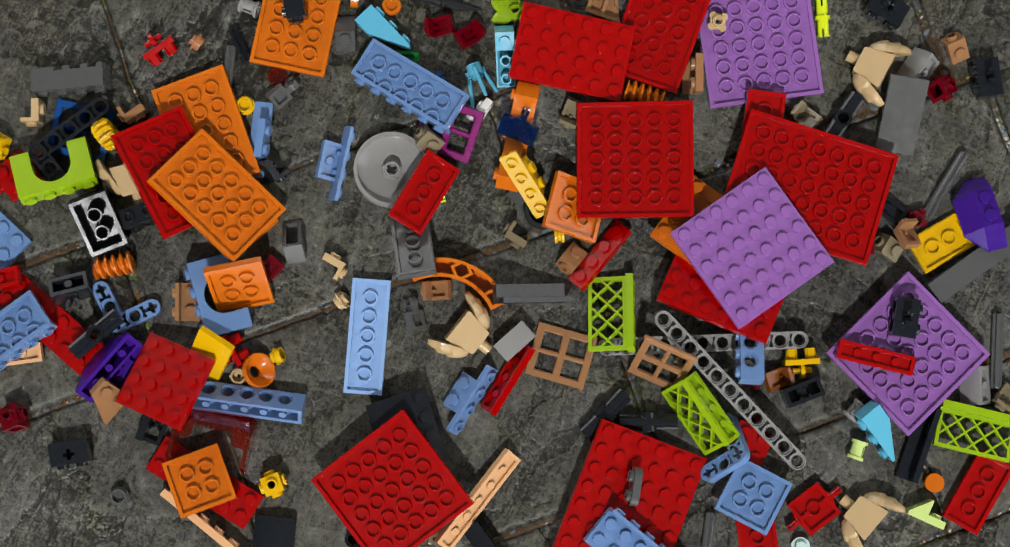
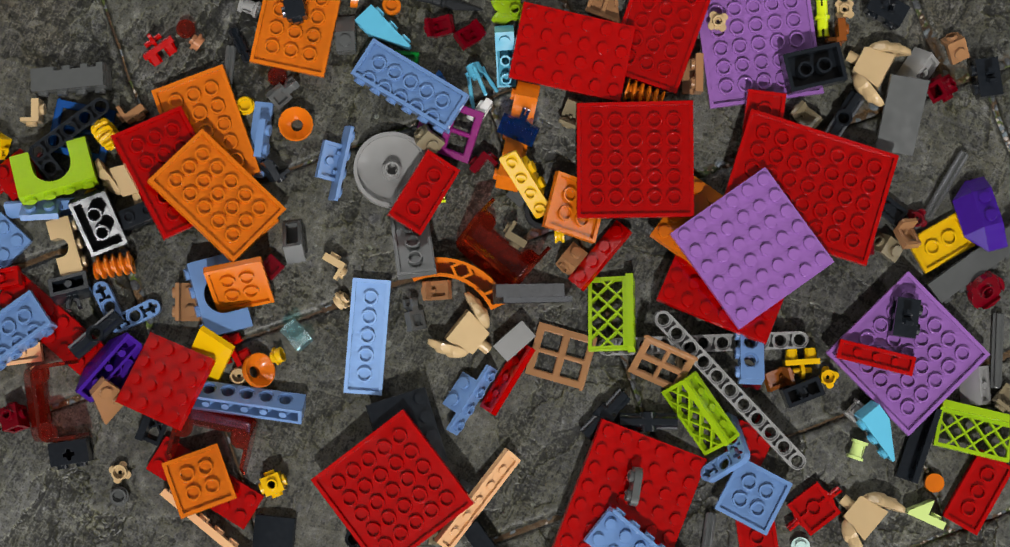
(38, 404): none -> clear red windscreen
(40, 211): none -> medium blue bracket
(65, 229): none -> tan arch
(114, 470): none -> tan plate
(185, 29): none -> clear red plate
(291, 115): none -> orange piece
(296, 334): none -> clear light blue bracket
(478, 162): none -> dark red bracket
(493, 252): none -> clear red windscreen
(813, 68): none -> black brick
(832, 377): none -> yellow plate
(839, 9): none -> tan plate
(841, 32): none -> dark orange bracket
(986, 282): none -> dark red plate

